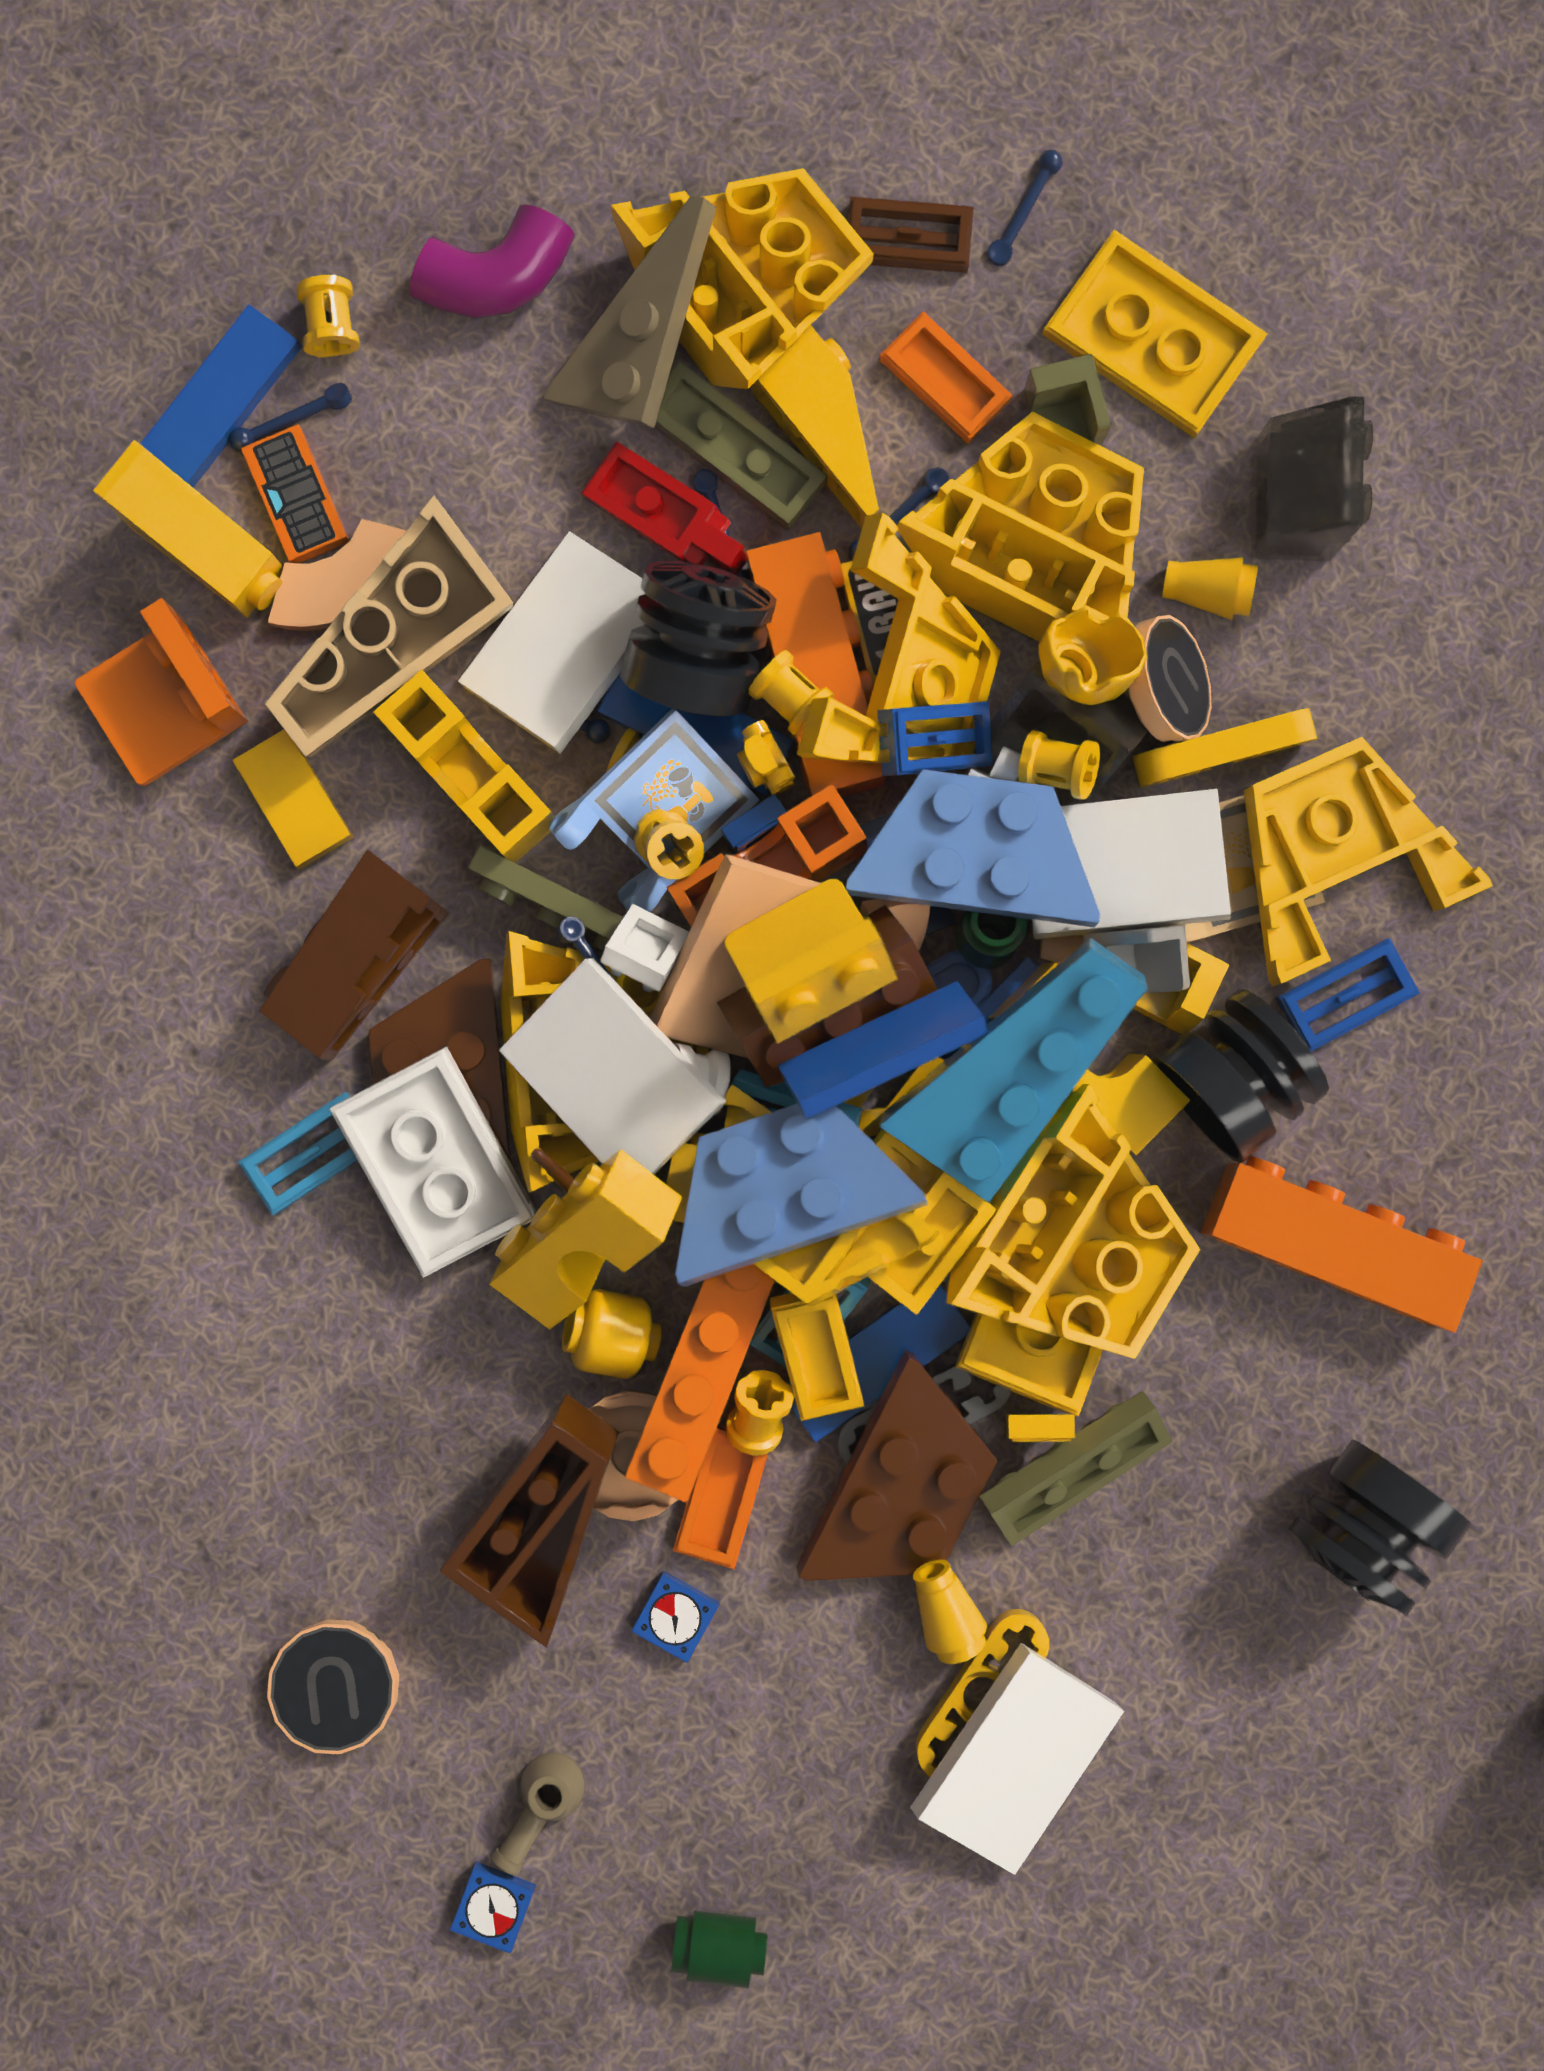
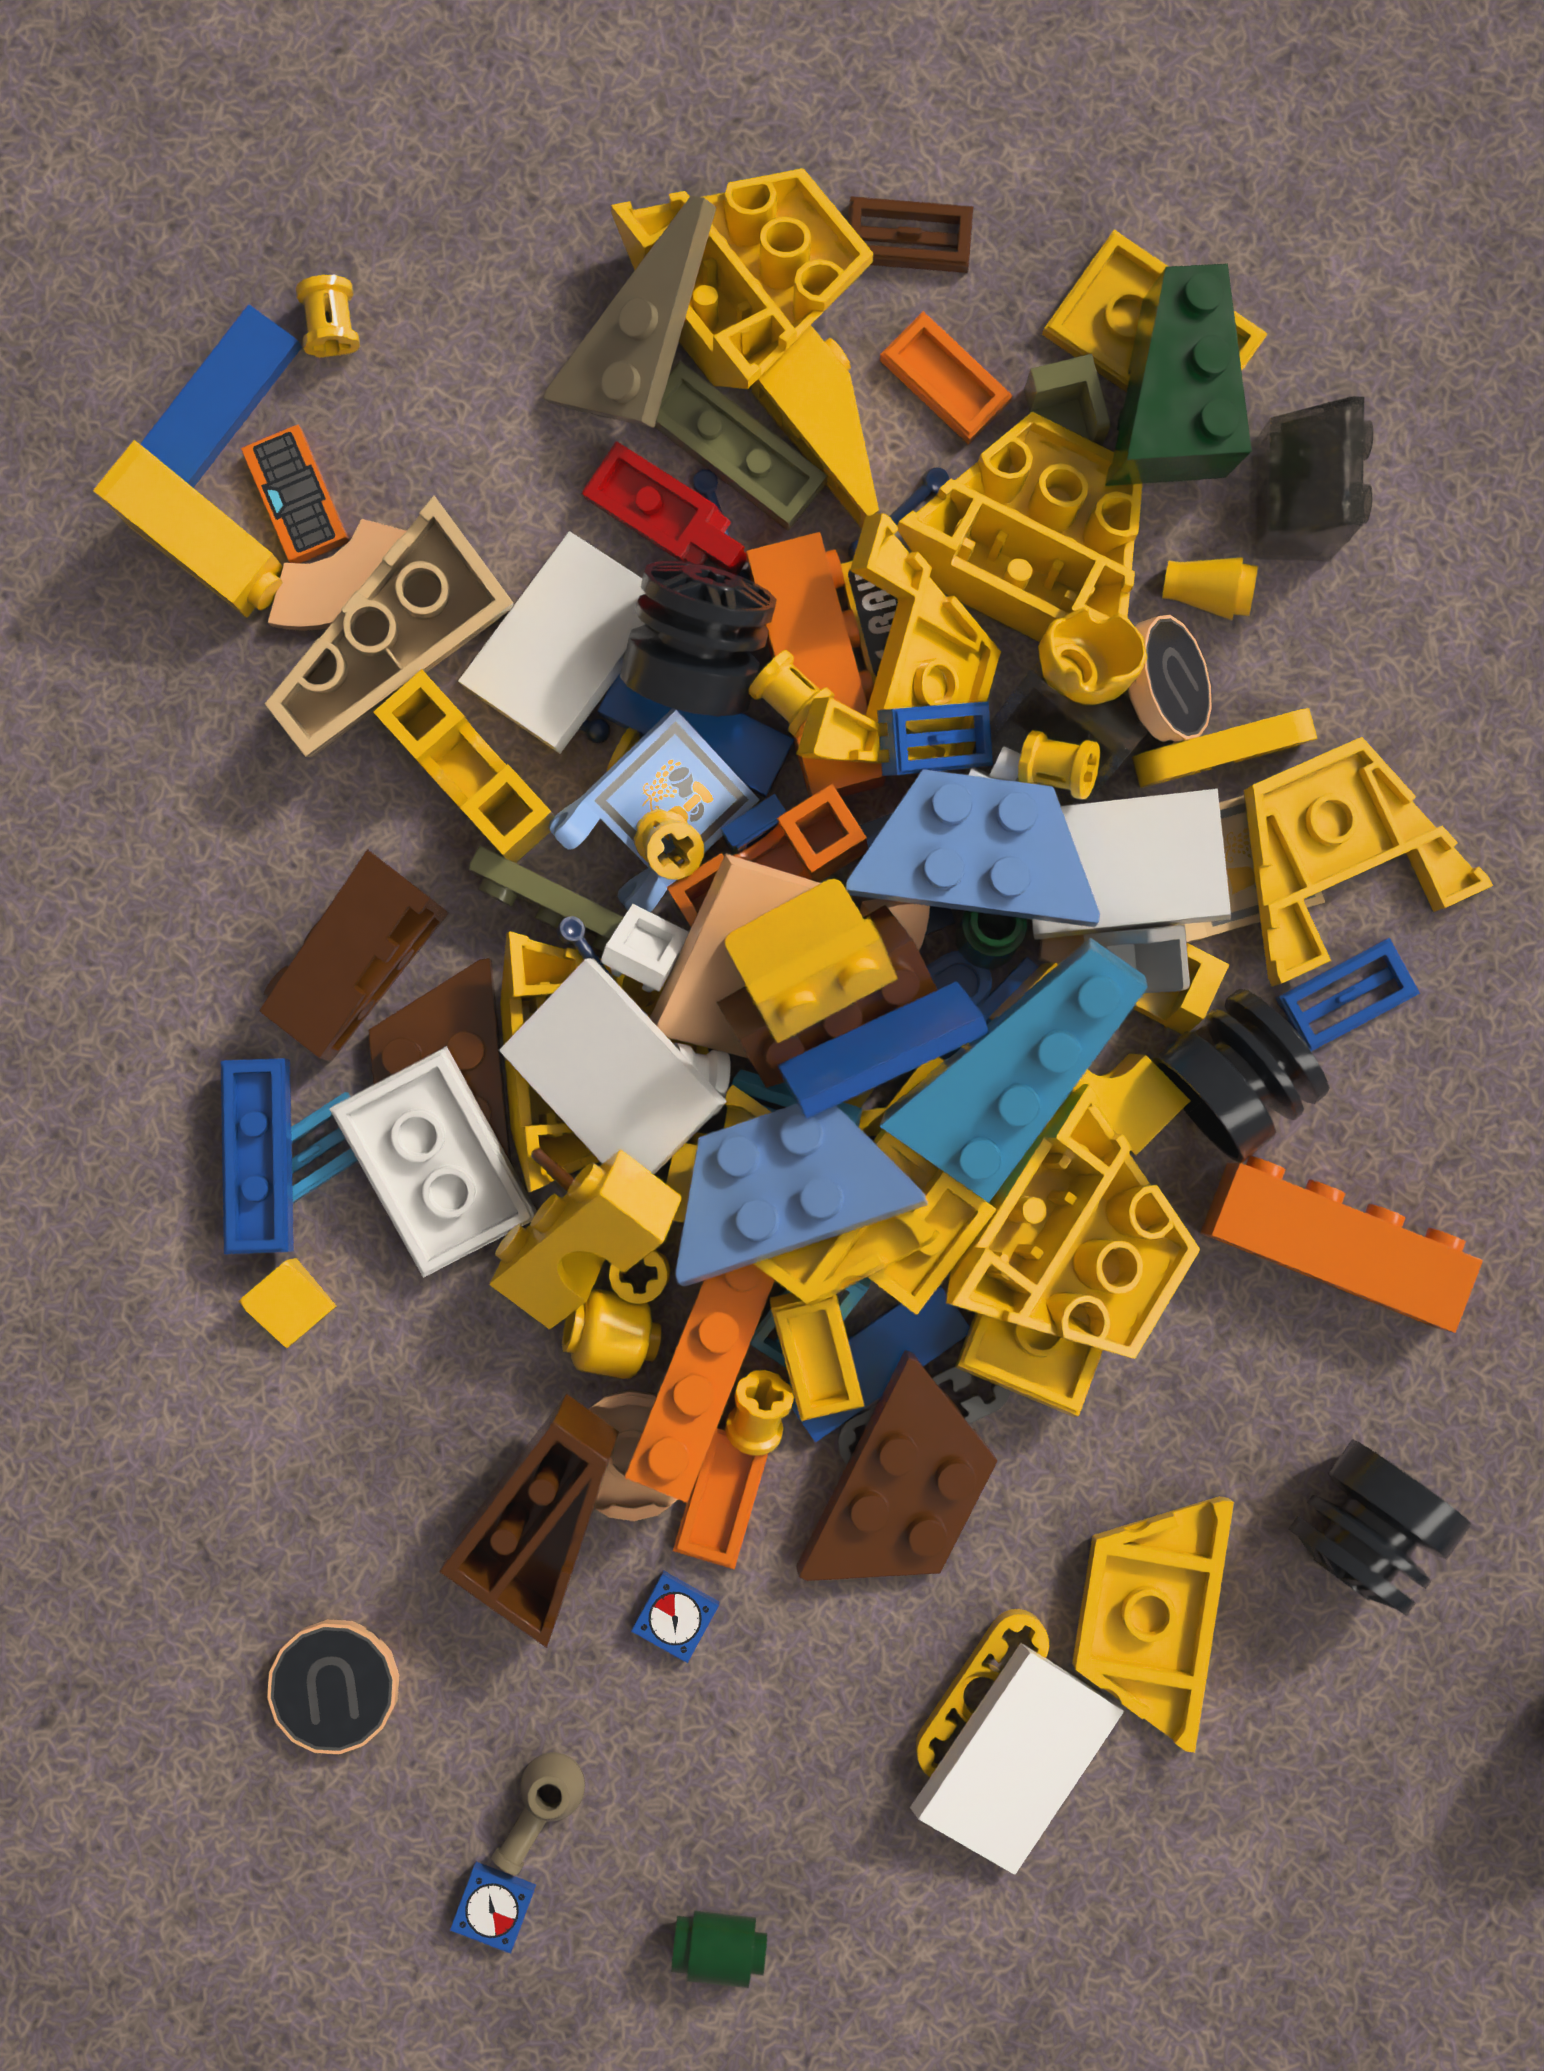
(160, 697): orange bracket -> none
(257, 1156): none -> blue tile
(287, 1302): none -> yellow slope
(293, 799): yellow tile -> none
(335, 396): dark blue hinge -> none
(498, 278): magenta cylinder -> none
(628, 1290): none -> yellow bush
(764, 760): yellow piece -> none
(948, 1615): yellow cone -> none
(1001, 250): dark blue hinge -> none
(1039, 1427): yellow tile -> none
(1076, 1468): olive plate -> none
(1154, 1613): none -> yellow wing
(1185, 384): none -> dark green wedge

